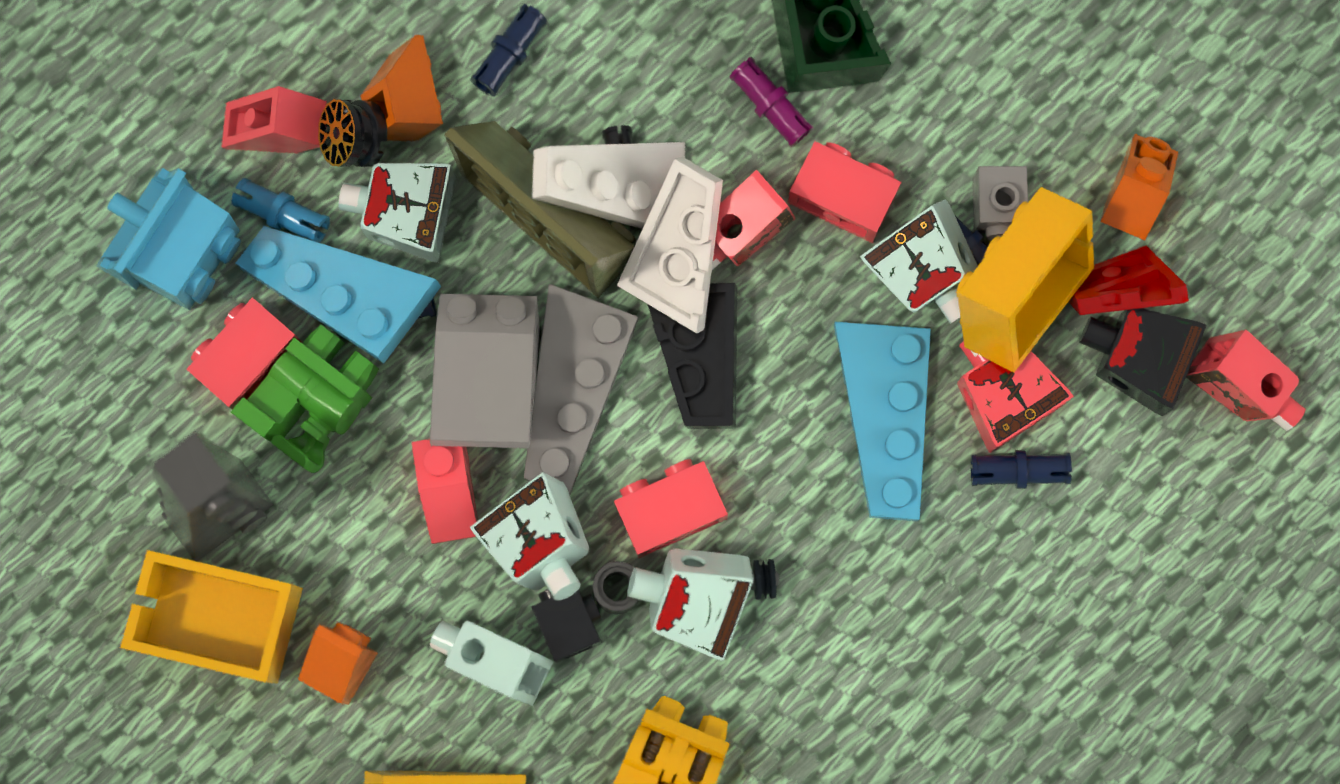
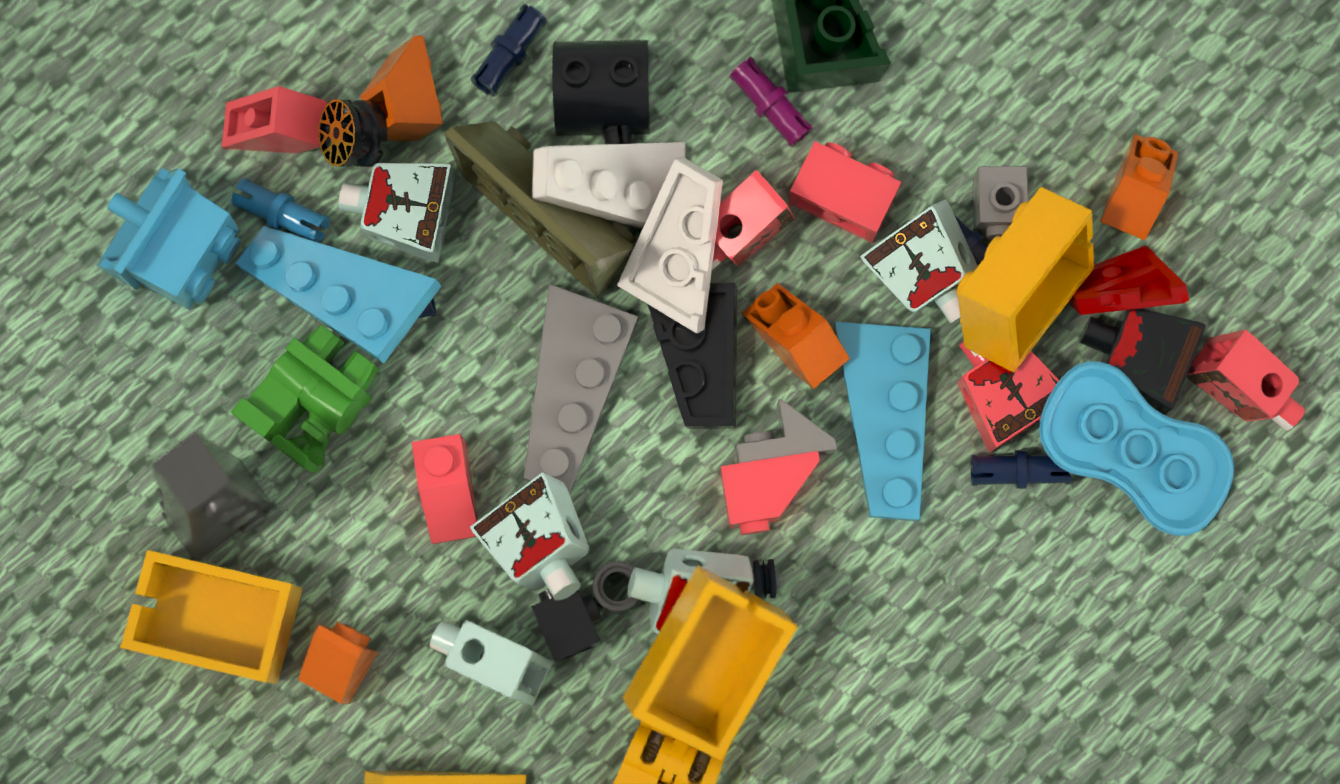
(241, 353): coral brick -> none
(484, 370): light grey slope -> none
(600, 86): none -> black brick
(670, 507): coral brick -> none
(709, 663): none -> yellow piece
(763, 489): none -> coral slope
(796, 335): none -> orange slope
(798, 437): none -> light grey slope
(1109, 432): none -> medium azure plate

